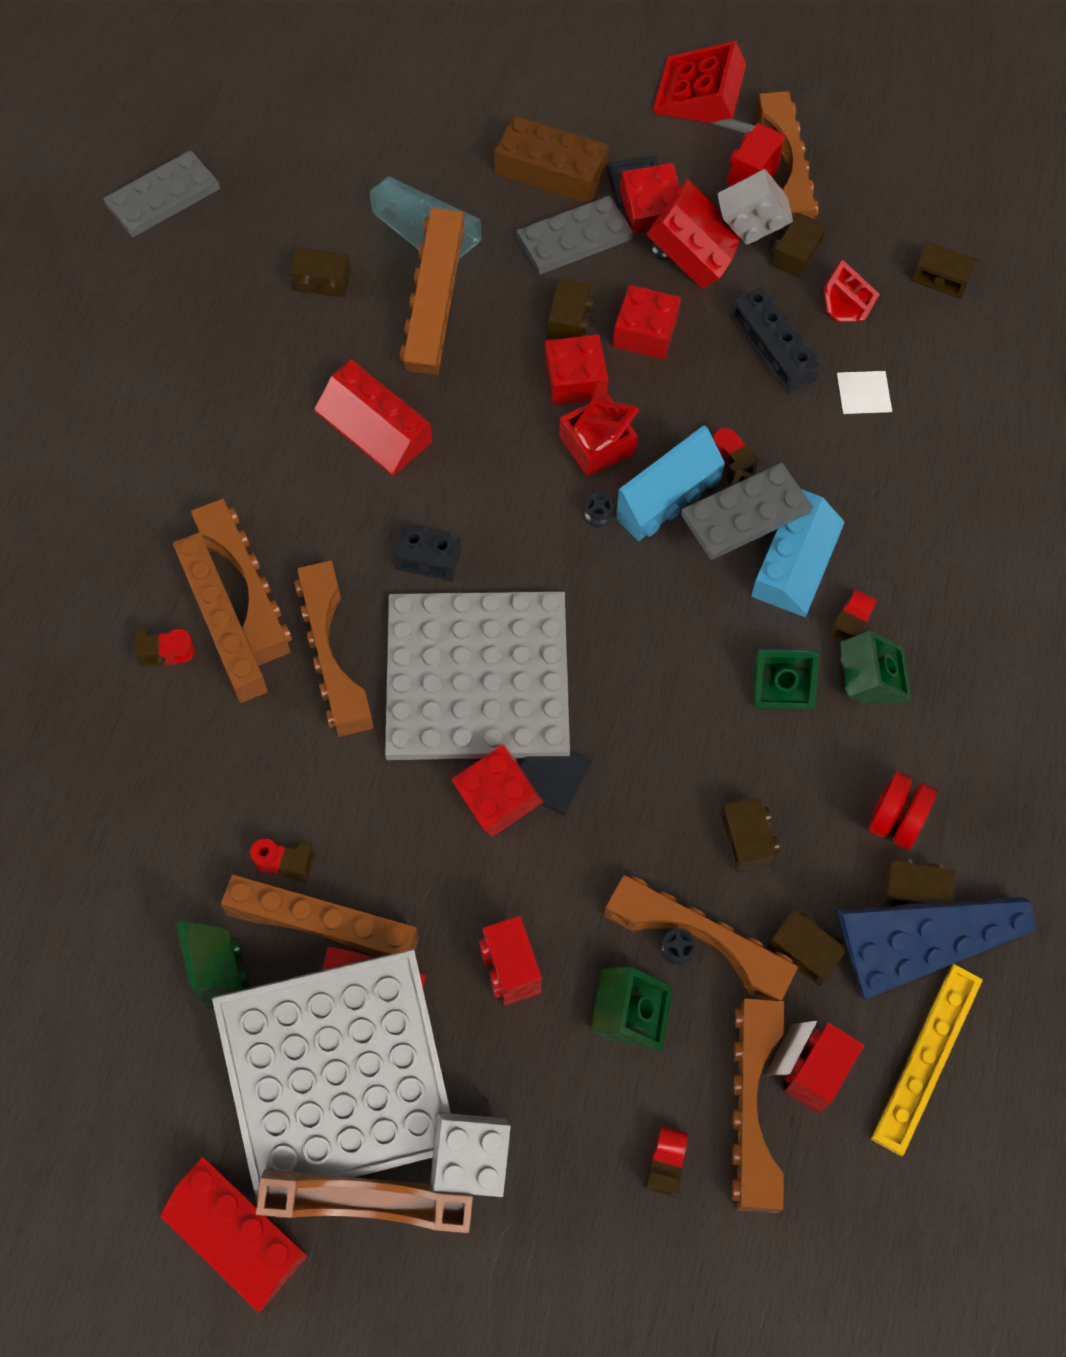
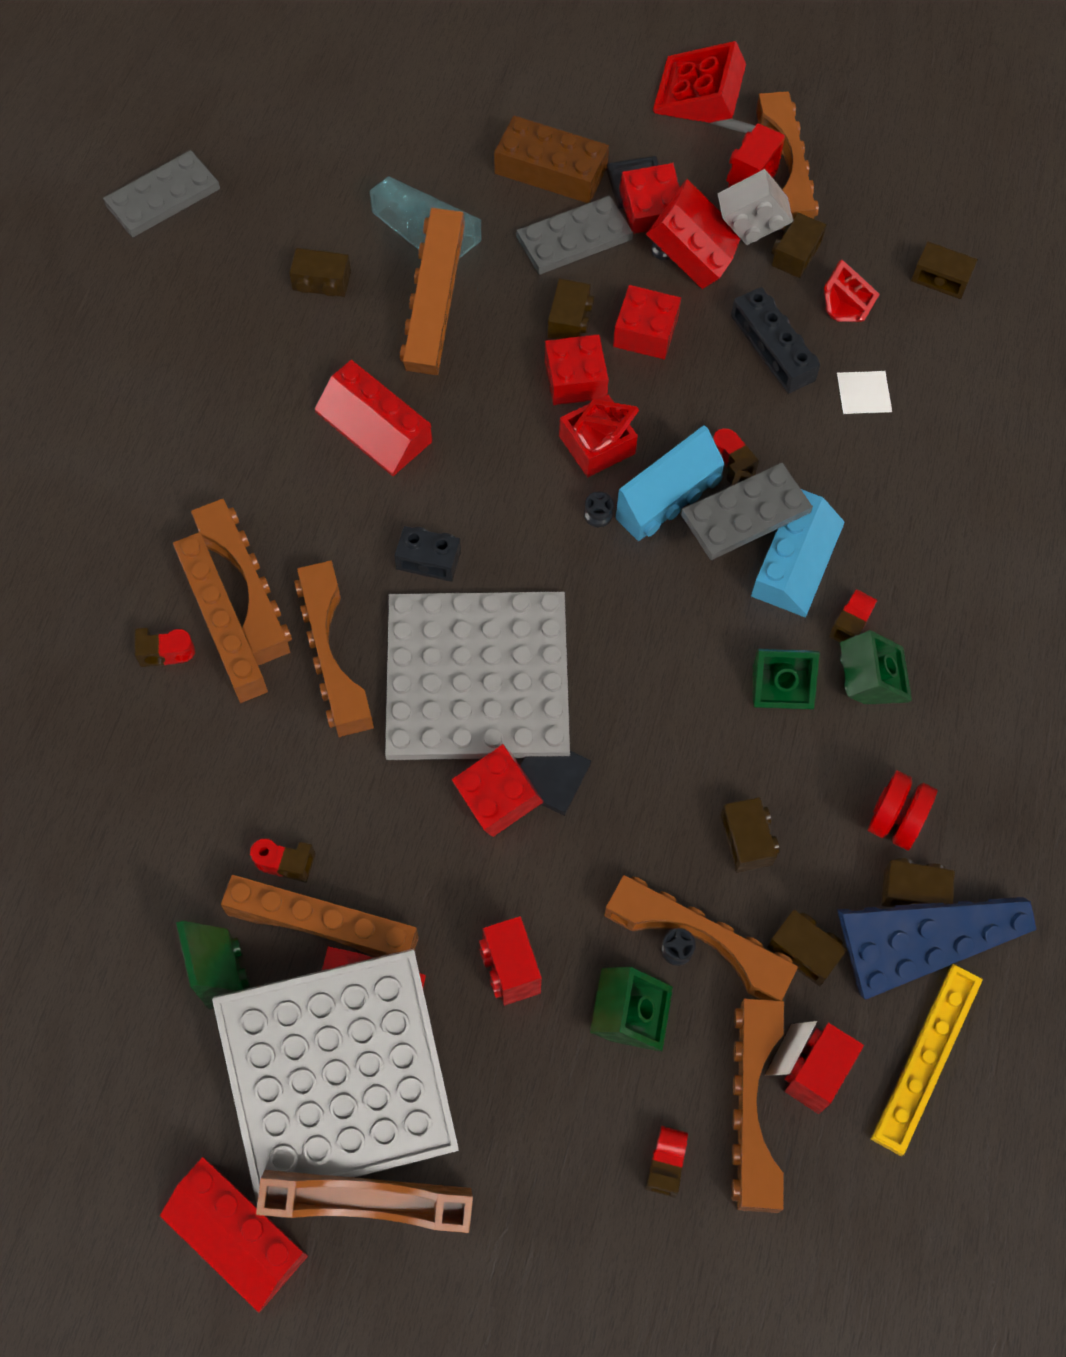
(470, 1154): brick -> none

